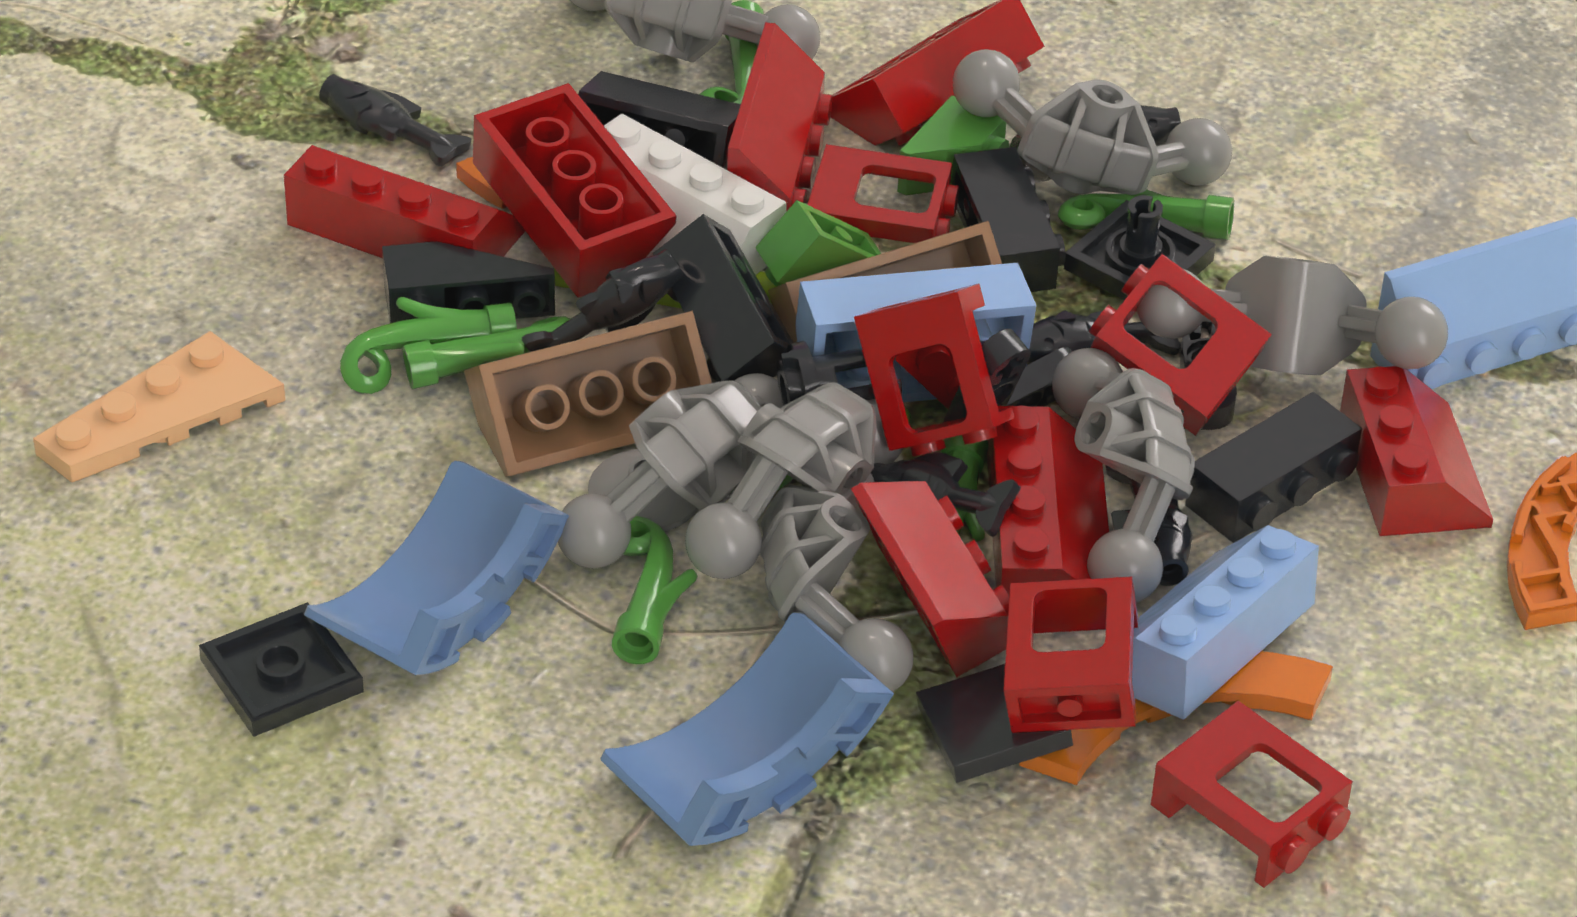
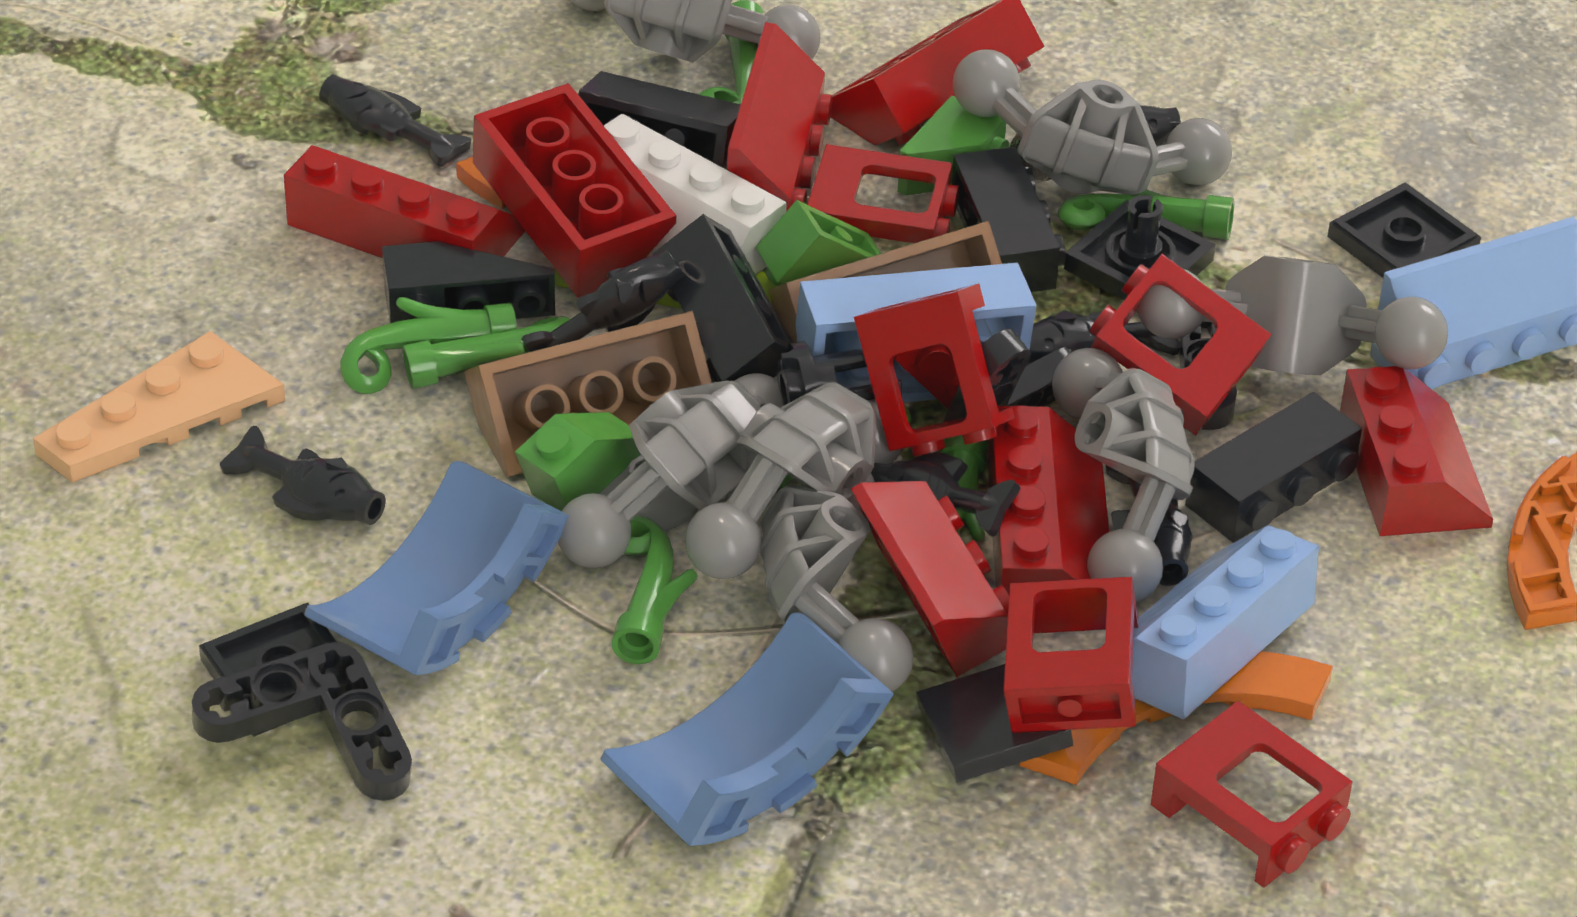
(312, 485): none -> black animal
(313, 694): none -> black beam
(576, 456): none -> bright green slope
(1399, 230): none -> black tile

